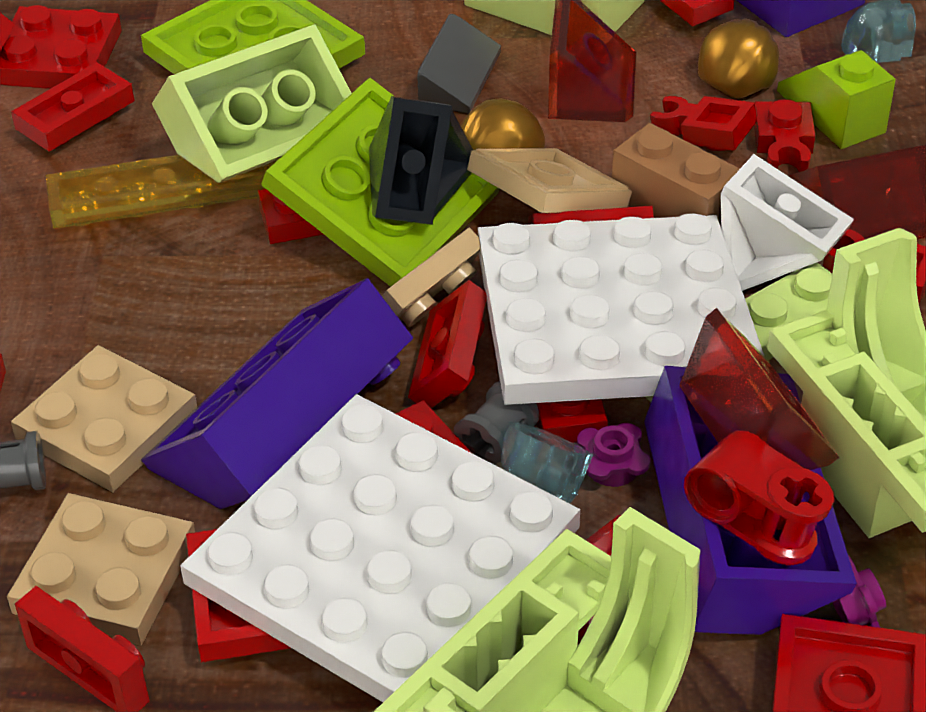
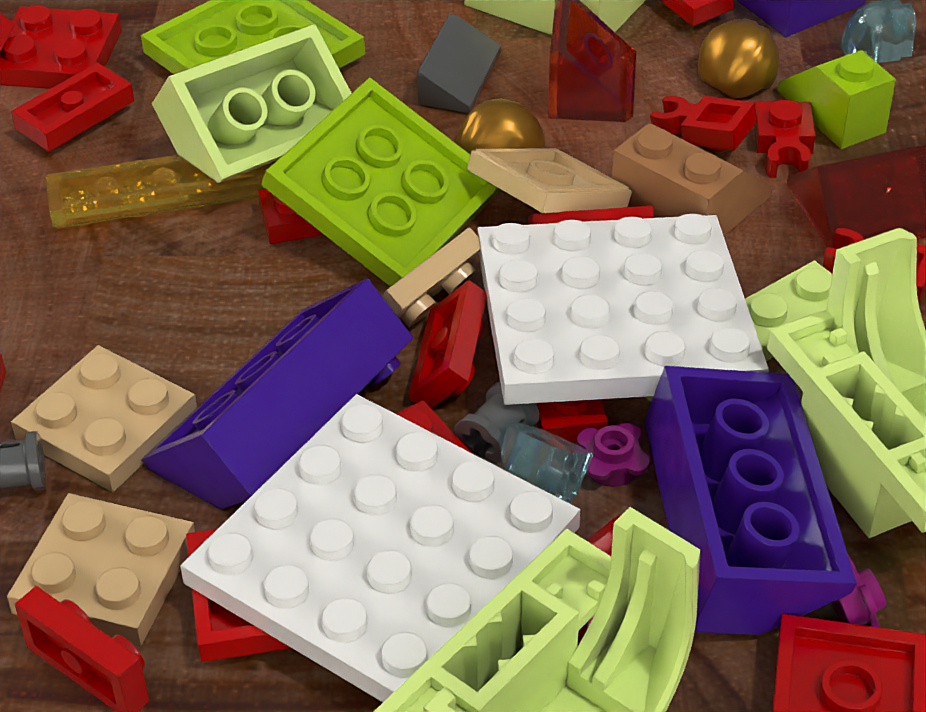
(416, 160): black slope -> none
(742, 391): clear red slope -> none
(760, 490): red piece -> none
(775, 223): white slope -> none

